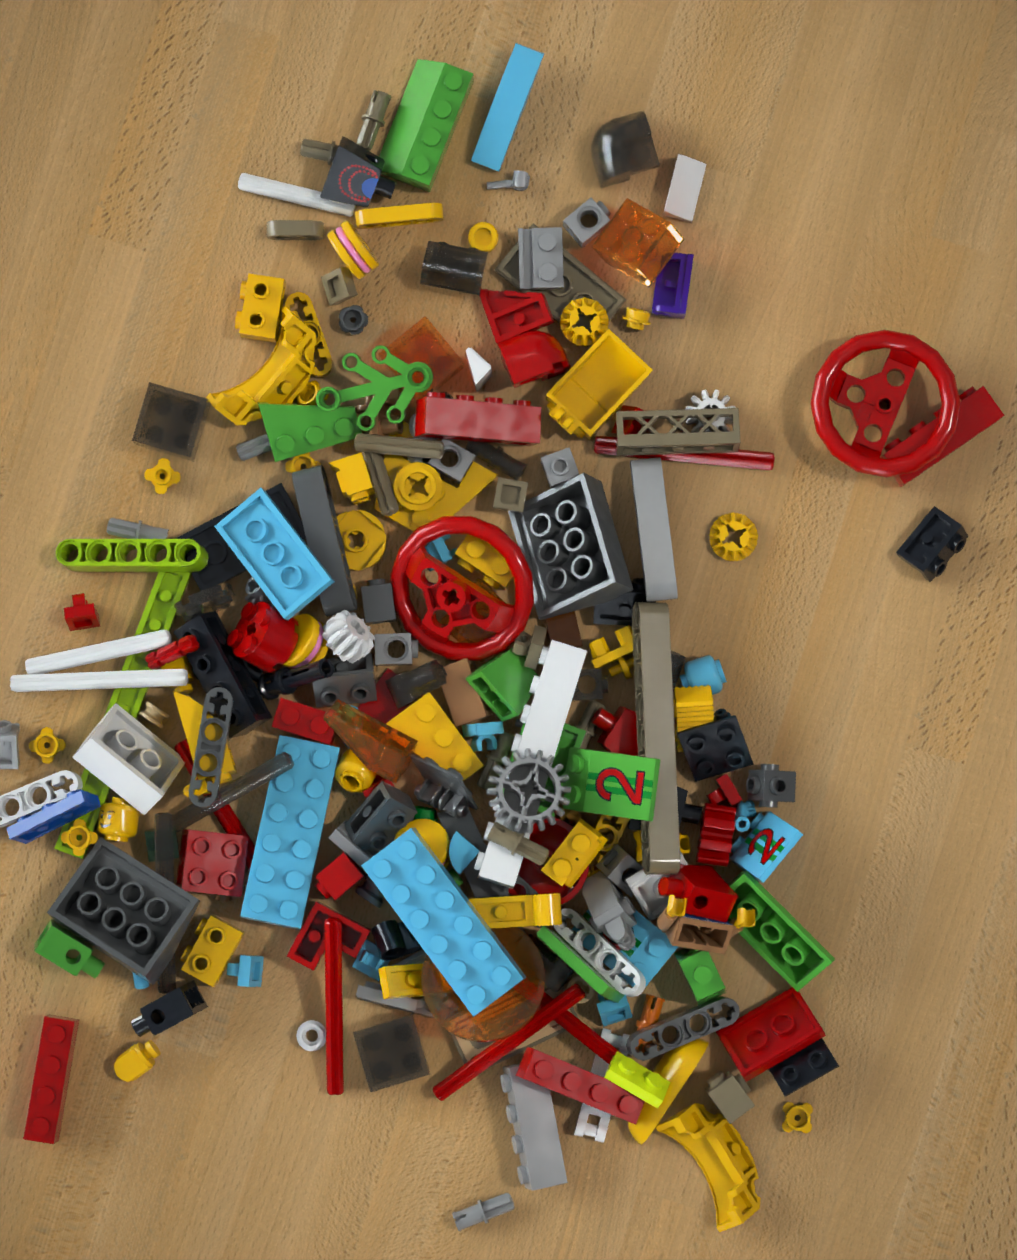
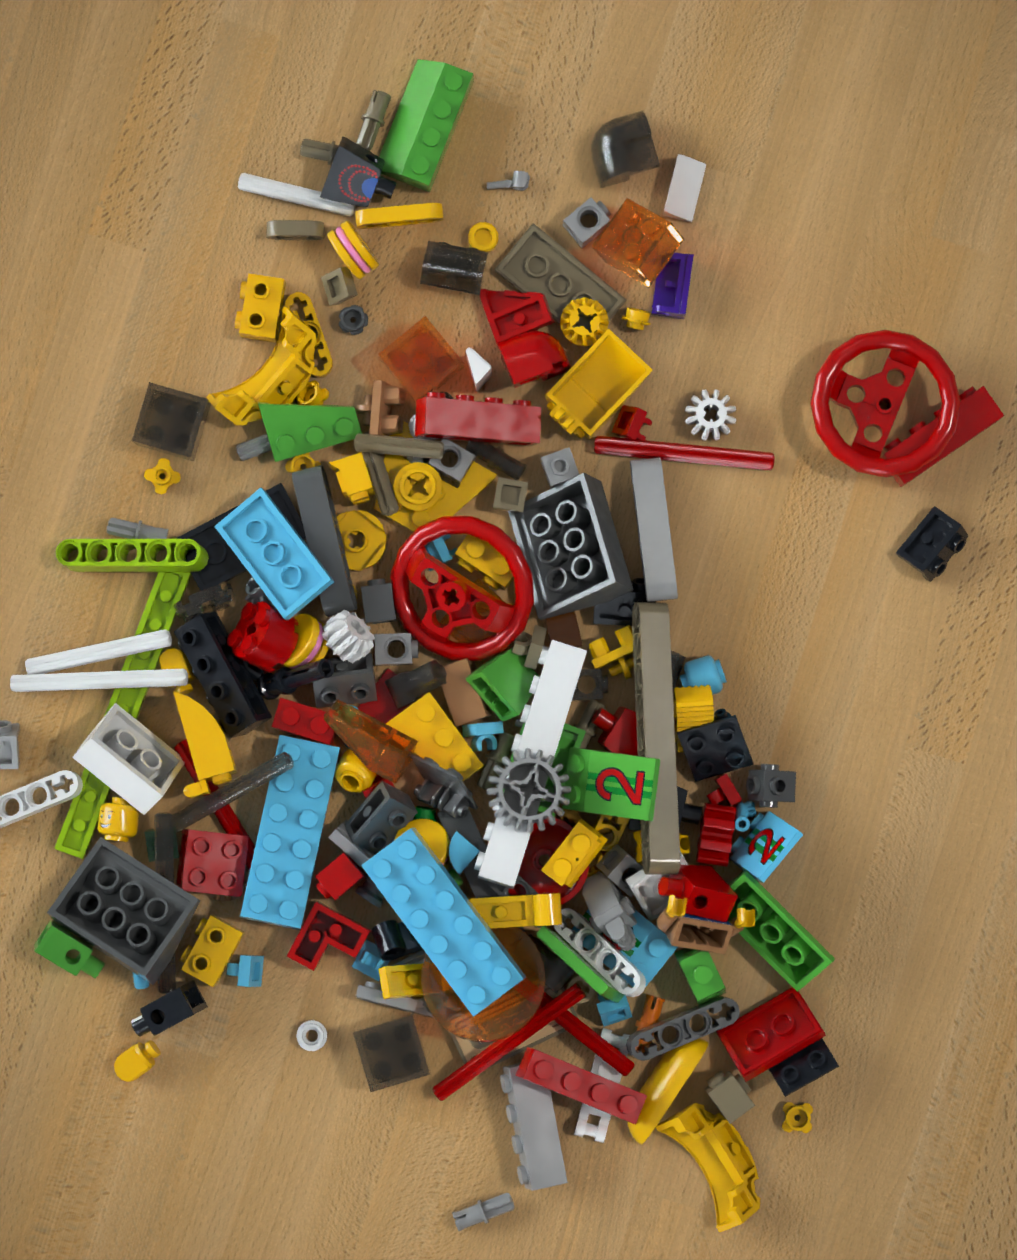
(38, 745): yellow plate -> none
(51, 1079): red brick -> none
(53, 816): blue plate -> none
(70, 837): yellow plate -> none
(81, 614): red tile -> none
(154, 714): tan bush -> none
(172, 652): red axle -> none
(215, 748): dark grey beam -> none
(334, 1006): red axle -> none
(380, 386): bright green plant -> none
(507, 107): medium azure slope -> none
(518, 844): dark tan axle -> none
(540, 258): light grey plate -> none
(637, 1079): neon yellow plate -> none
(673, 442): dark tan fence -> none
(730, 550): yellow gear -> none

